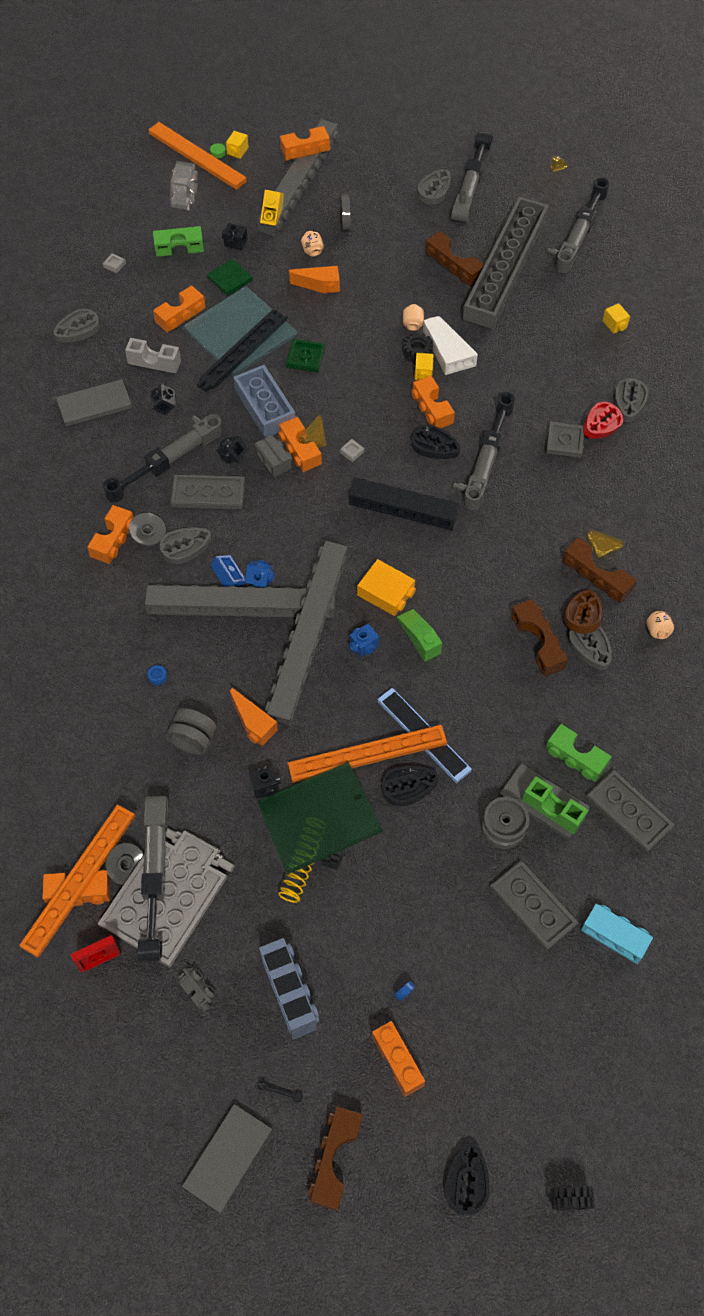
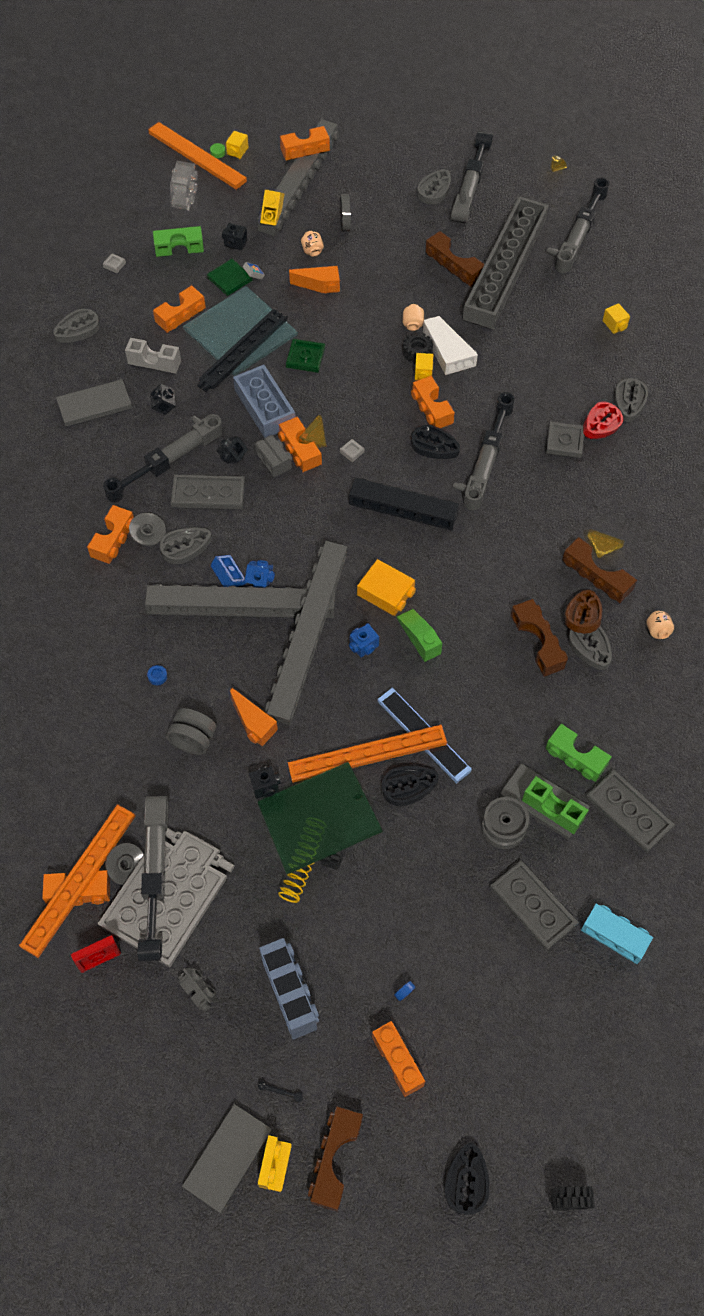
(253, 270): none -> light grey tile
(274, 1164): none -> yellow bracket

